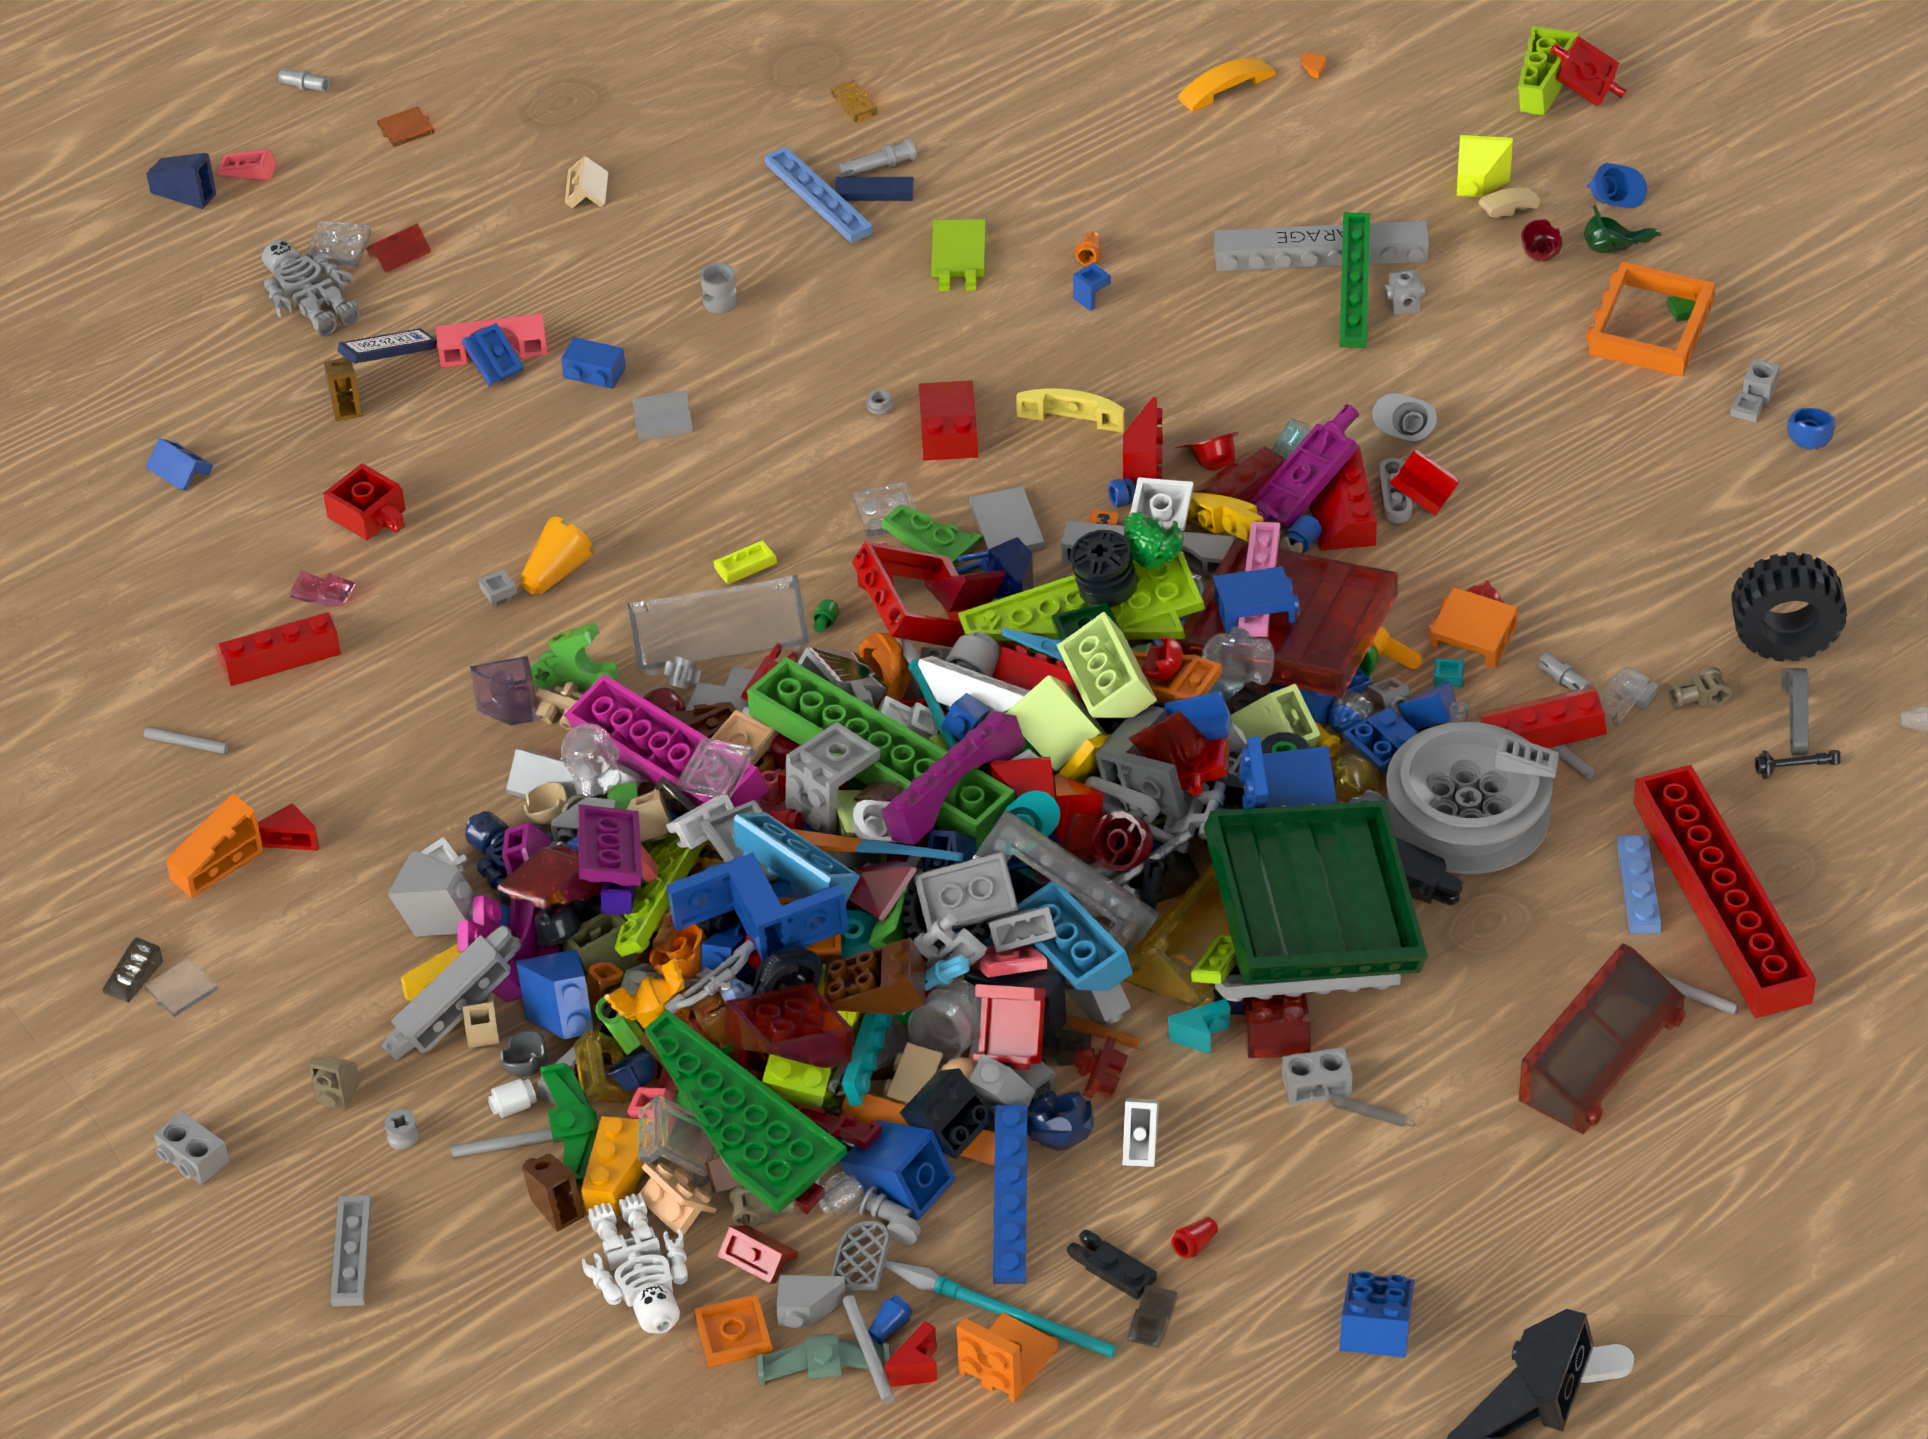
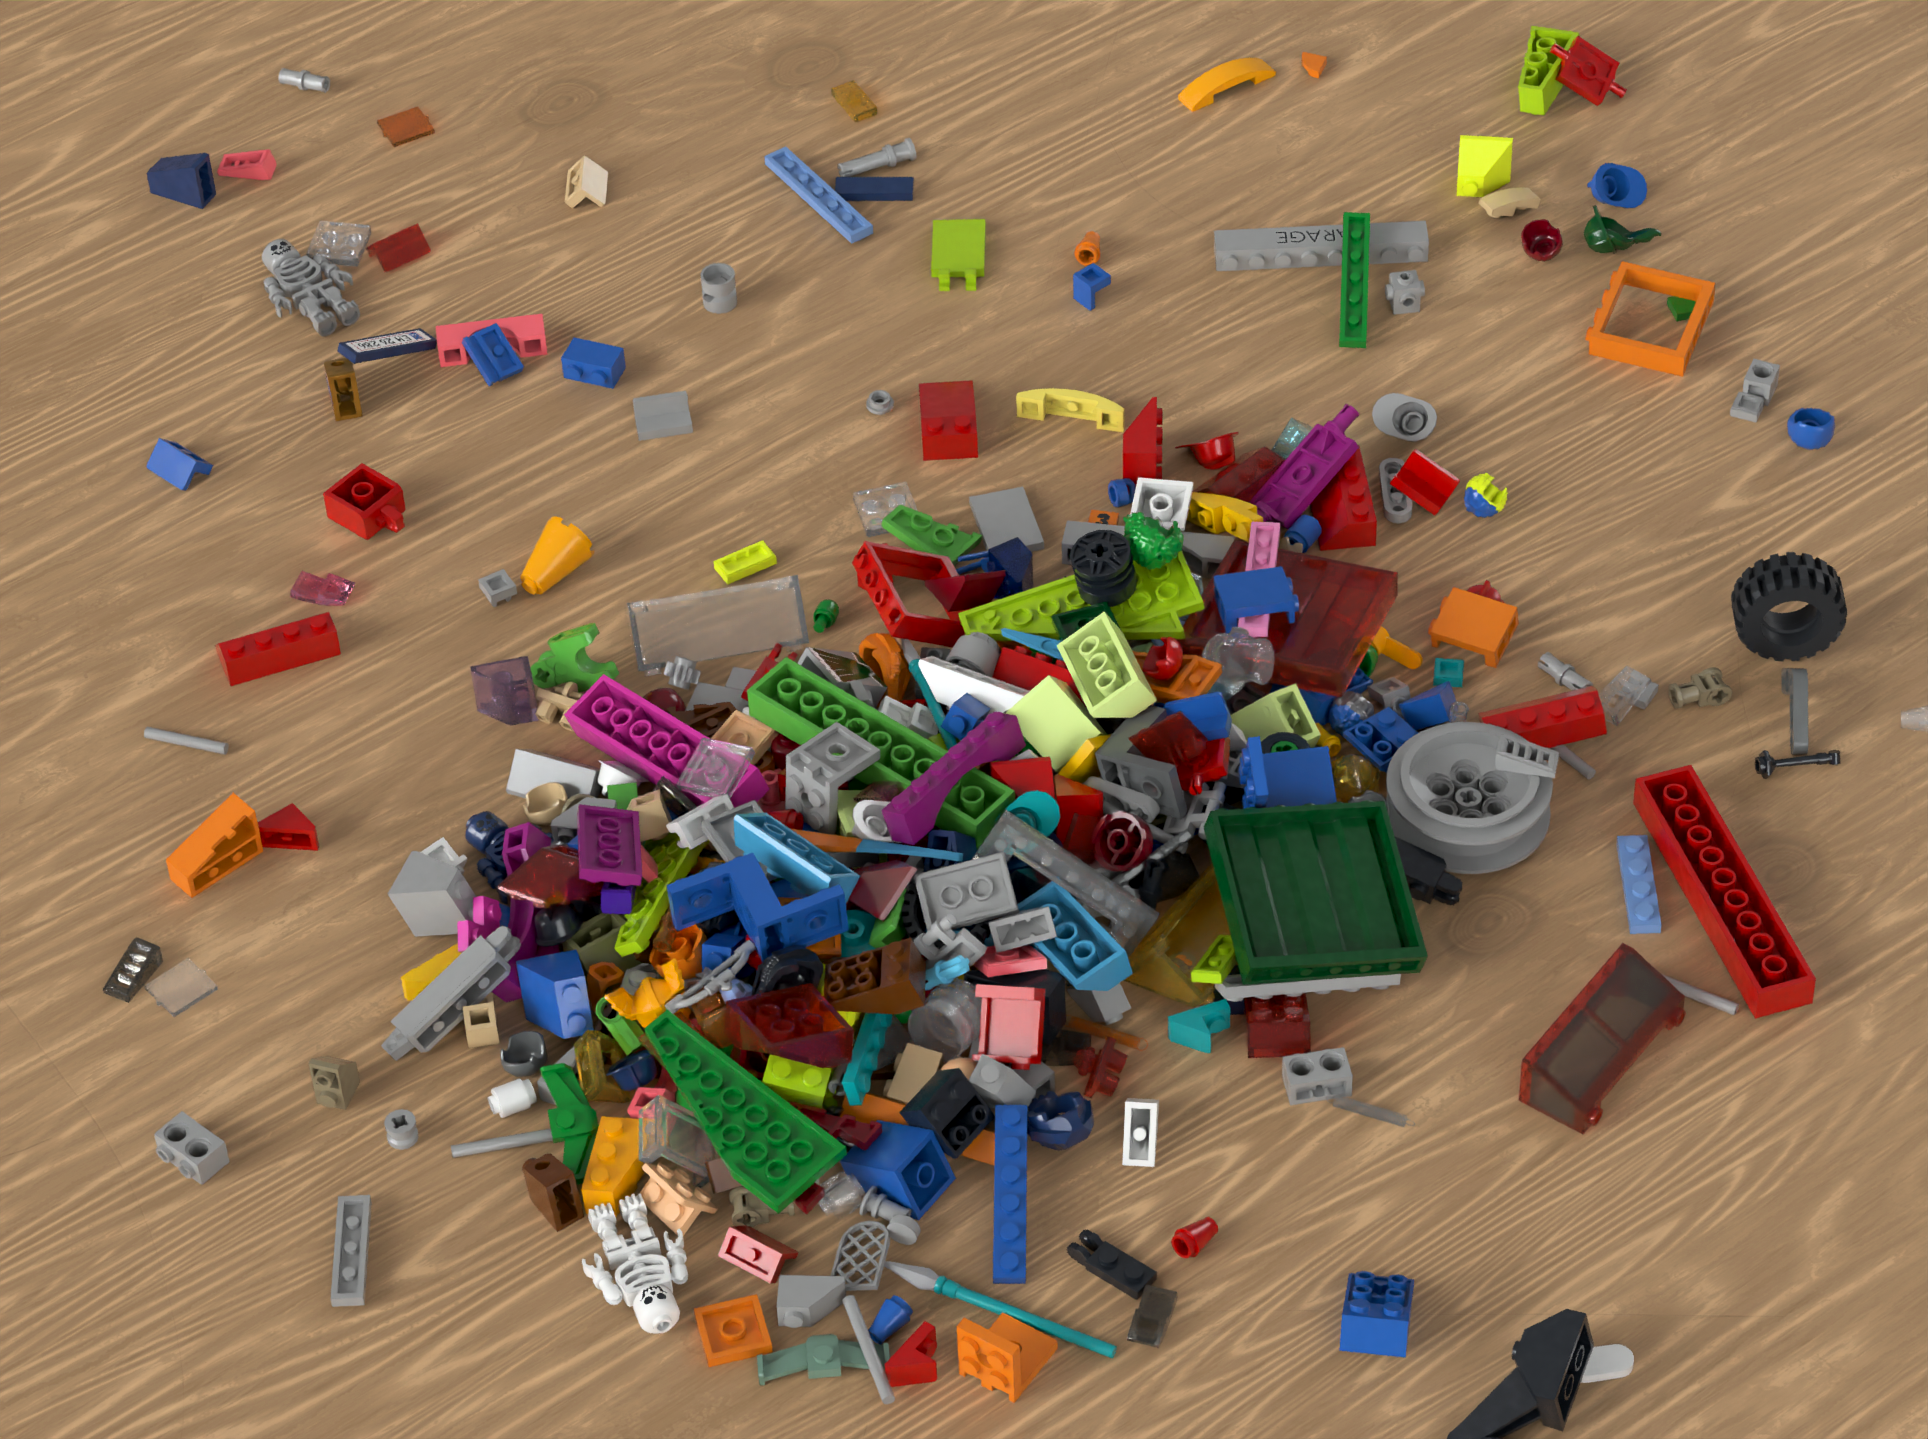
(591, 759): clear helmet -> none
(1483, 497): none -> piece

